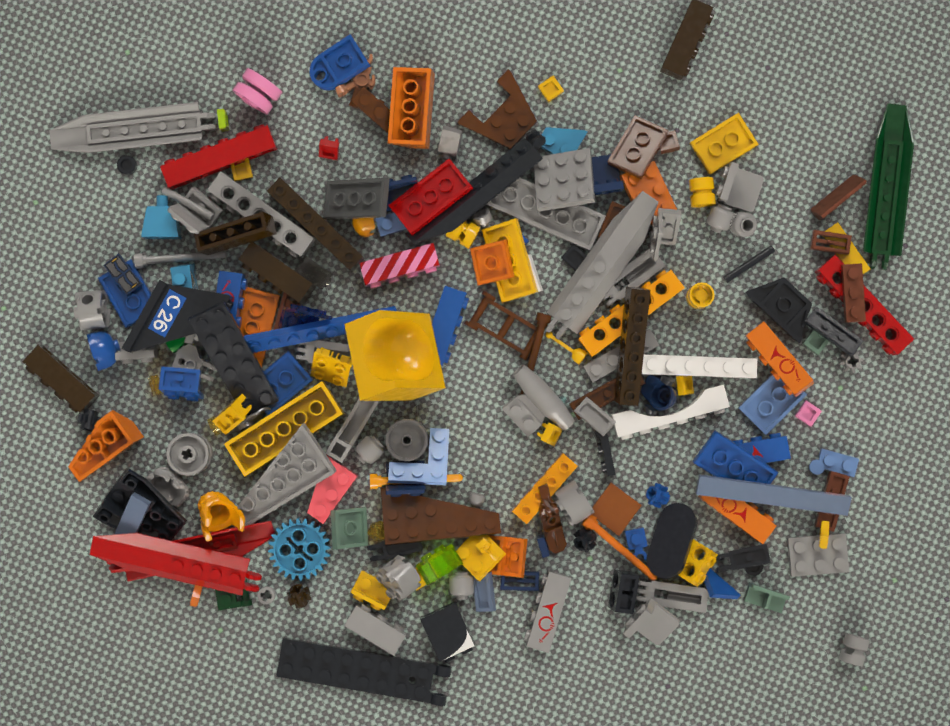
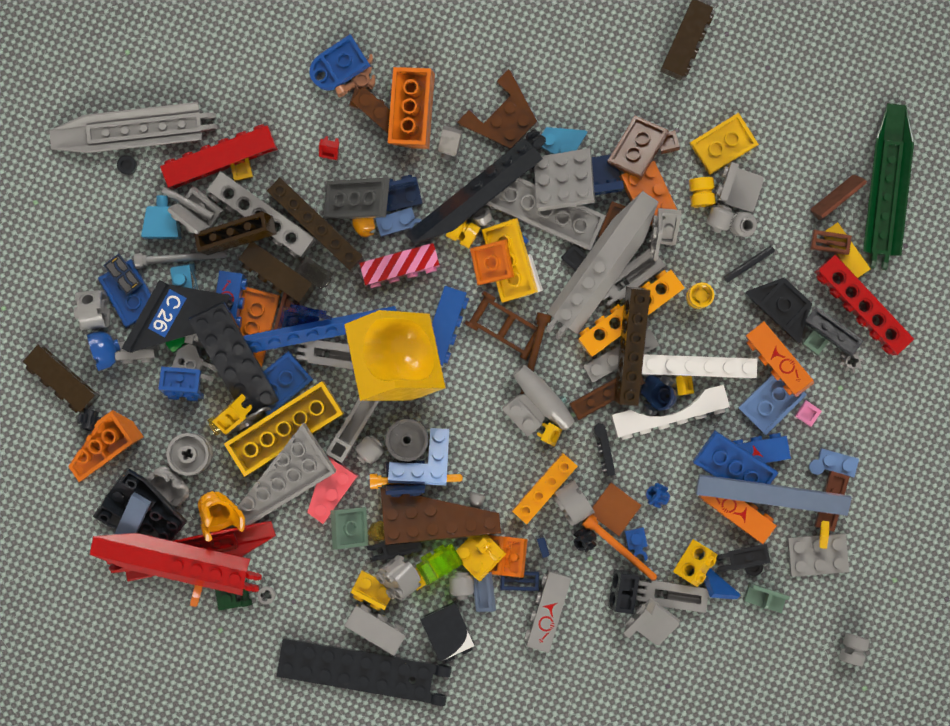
(154, 385): clear yellow tile -> none
(223, 120): lime tile -> none
(258, 89): bright pink wheel -> none
(288, 562): dark azure gear -> none
(299, 596): dark brown gear -> none
(330, 368): yellow hinge -> none
(430, 196): red plate -> none
(550, 88): yellow tile -> none
(552, 529): reddish brown piece -> none
(577, 354): yellow hinge -> none
(595, 416): light grey tile -> none
(672, 540): black tile -> none
(853, 293): copper plate -> none

